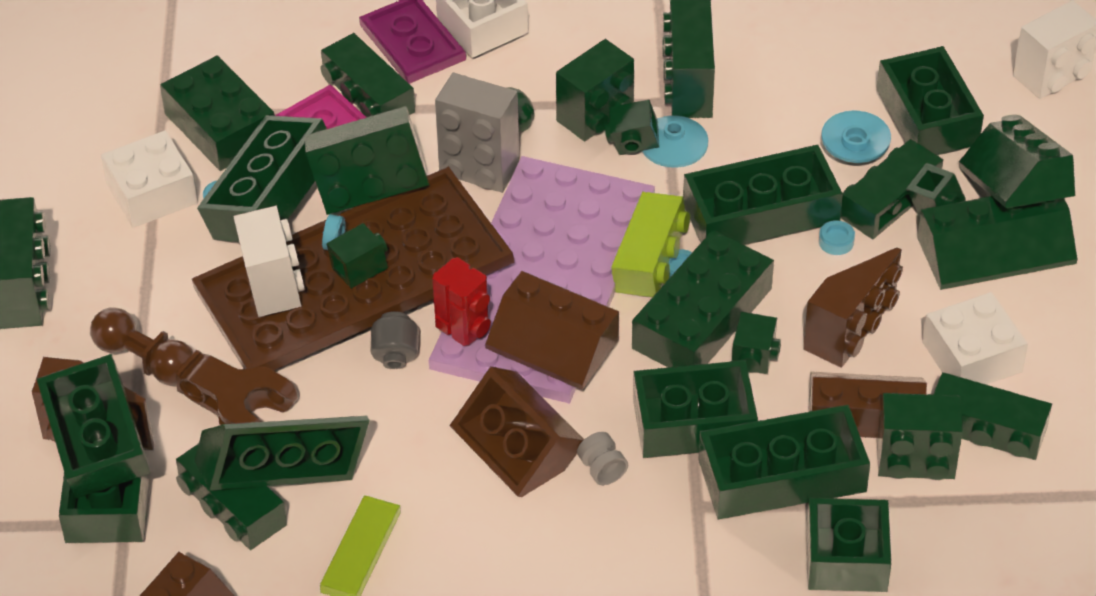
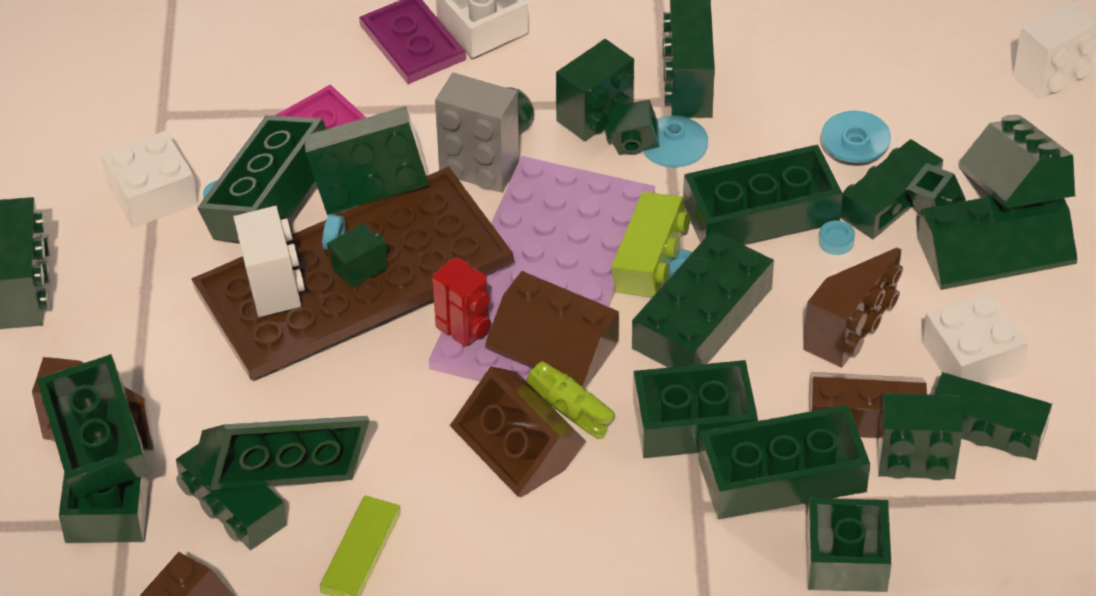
(200, 377): reddish brown piece -> none
(213, 109): dark green brick -> none
(365, 77): dark green brick -> none
(394, 340): dark grey head -> none
(571, 399): none -> lime hinge
(604, 461): light grey wheel -> none
(756, 342): dark green brick -> none
(930, 100): dark green brick -> none

